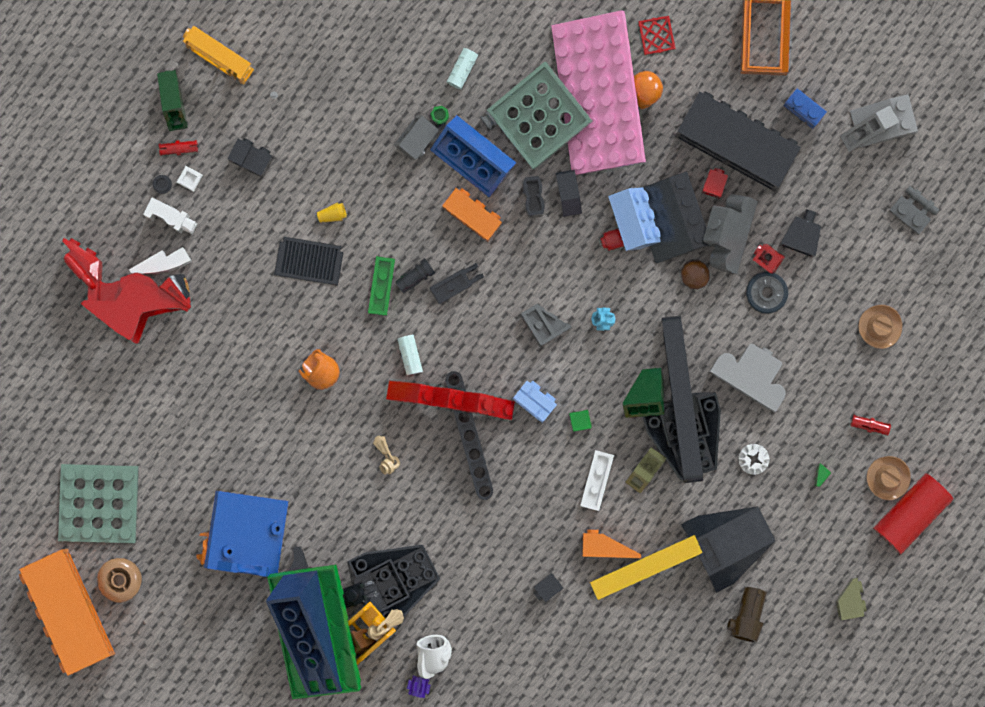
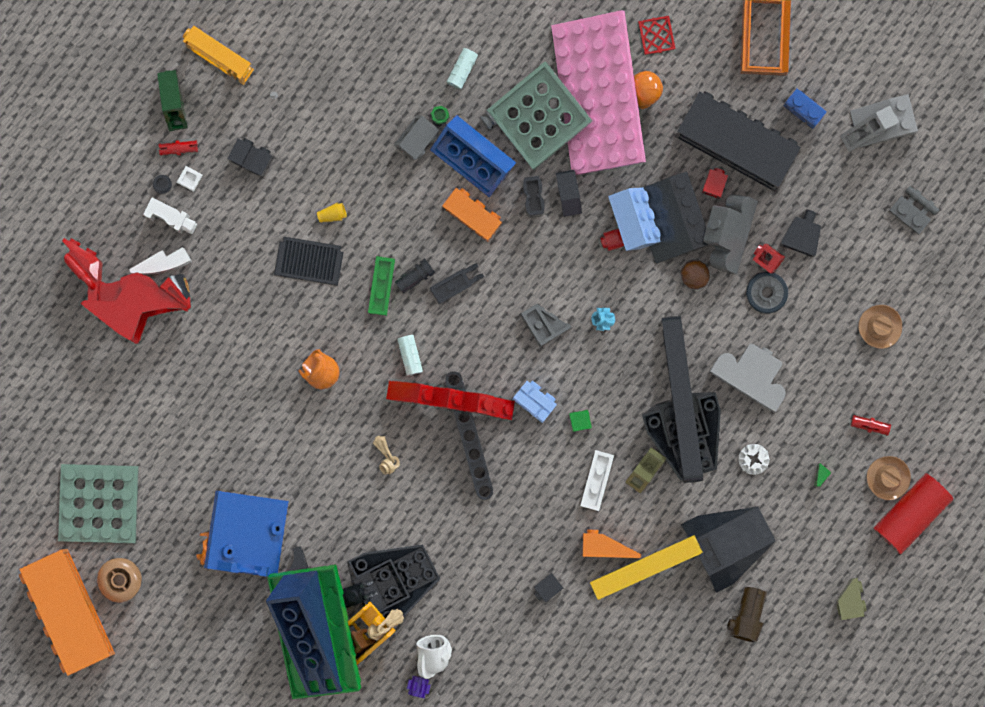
(646, 395): dark green slope -> none

